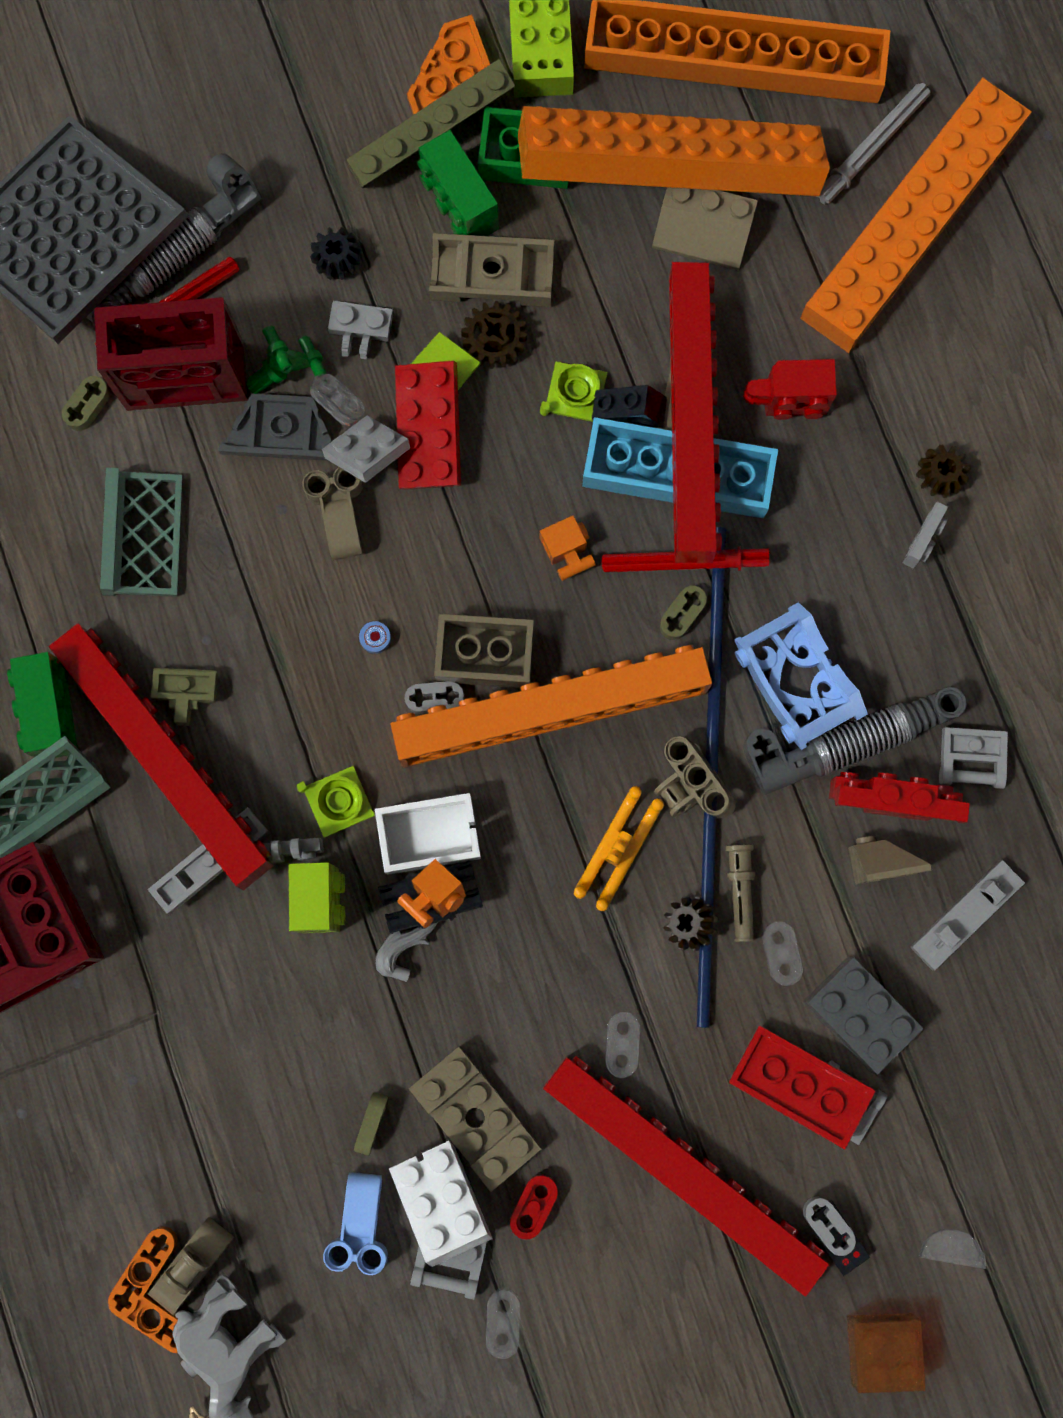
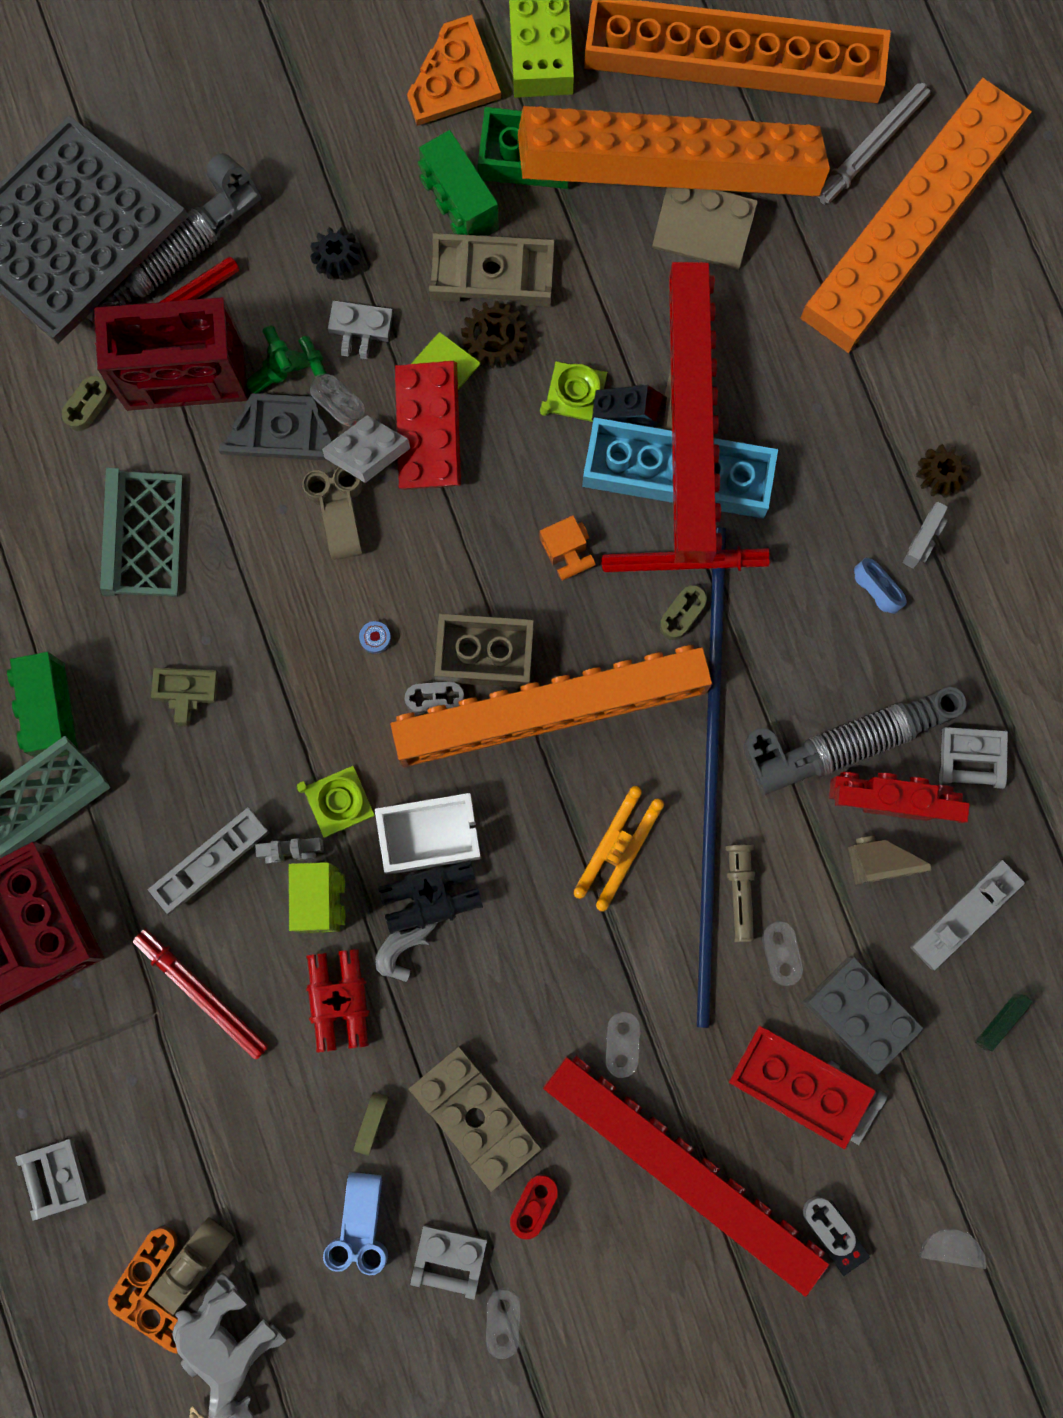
(62, 1177): none -> light grey plate
(161, 756): red brick -> none
(200, 993): none -> red axle
(350, 987): none -> red pin
(430, 123): olive brick -> none
(435, 889): orange brick -> none
(440, 1204): white piece -> none
(680, 922): dark brown gear -> none
(683, 785): dark tan piece -> none
(795, 389): red hinge -> none
(805, 635): light blue fence -> none
(879, 585): none -> medium blue plate
(886, 1353): clear orange brick -> none
(1003, 1022): none -> clear green tile

